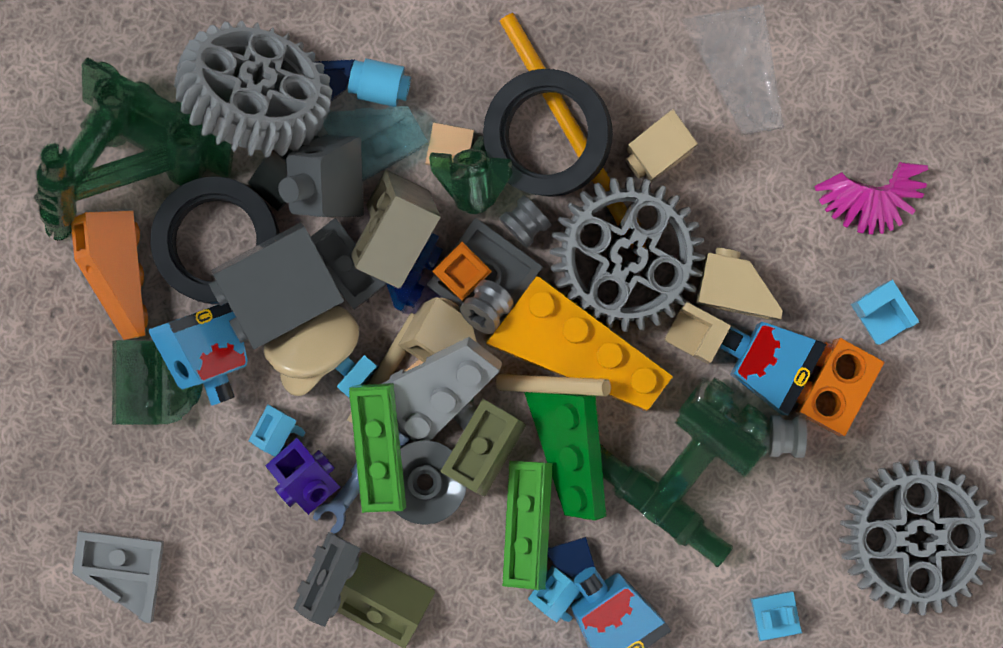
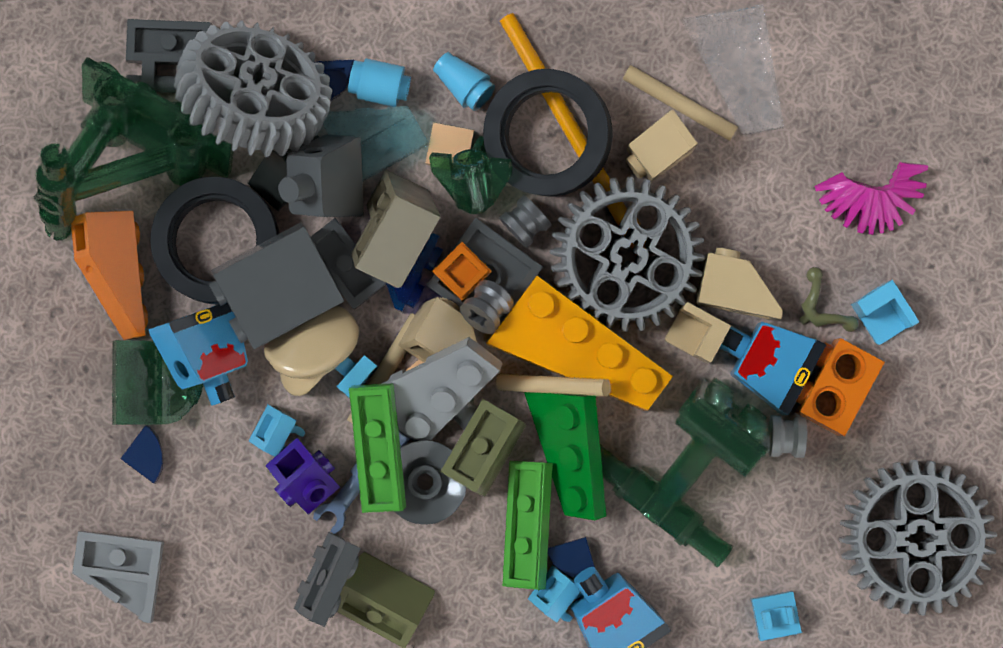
(145, 454): none -> dark blue tile
(158, 43): none -> dark grey plate
(465, 82): none -> medium azure cone
(680, 103): none -> tan bar
(815, 276): none -> olive piece

